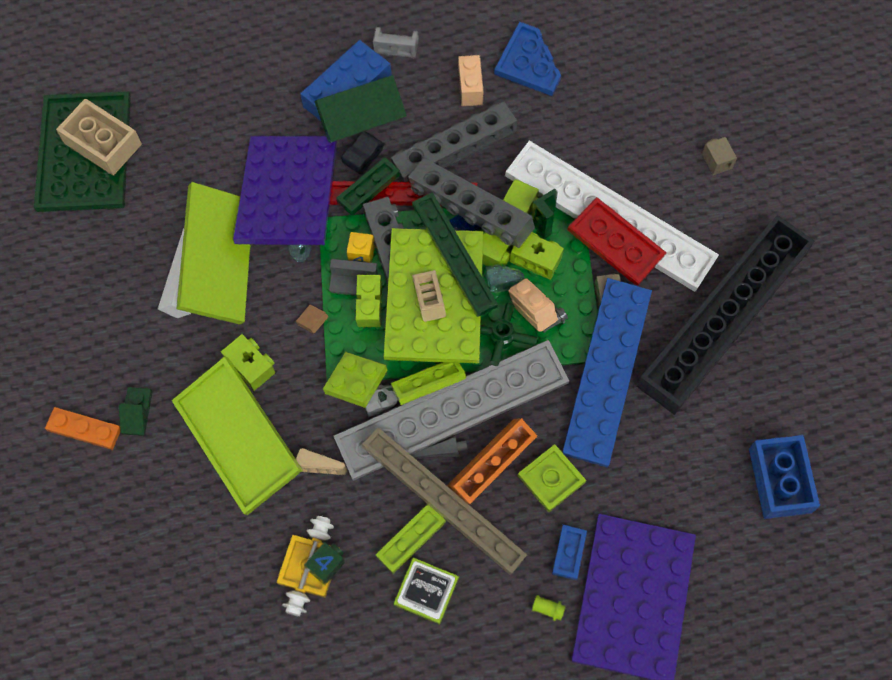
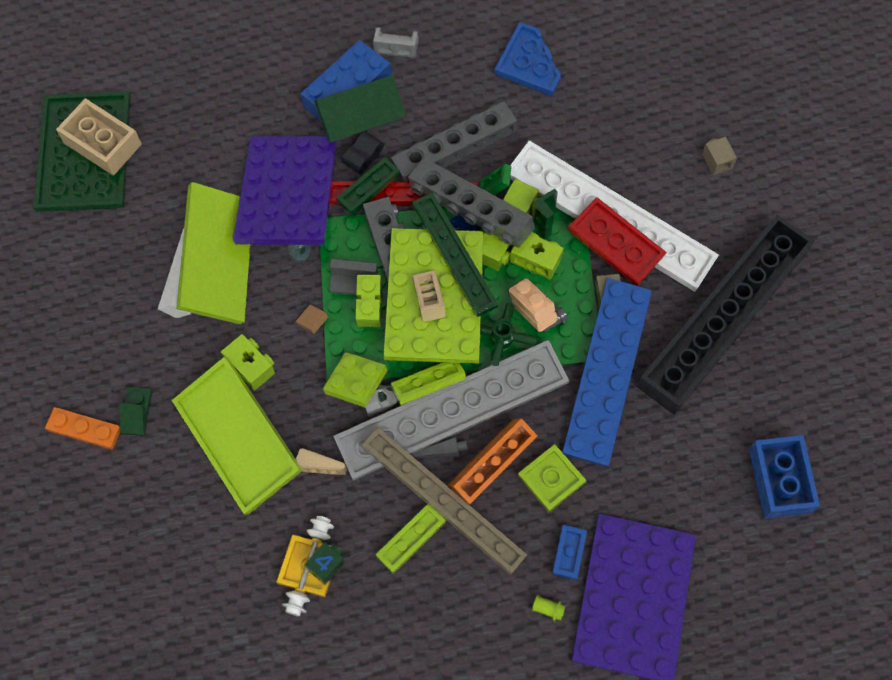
(360, 247): yellow brick -> none
(426, 590): tile -> none
(470, 80): light nougat brick -> none
(497, 180): none -> green plate
(502, 278): clear light blue rock -> none

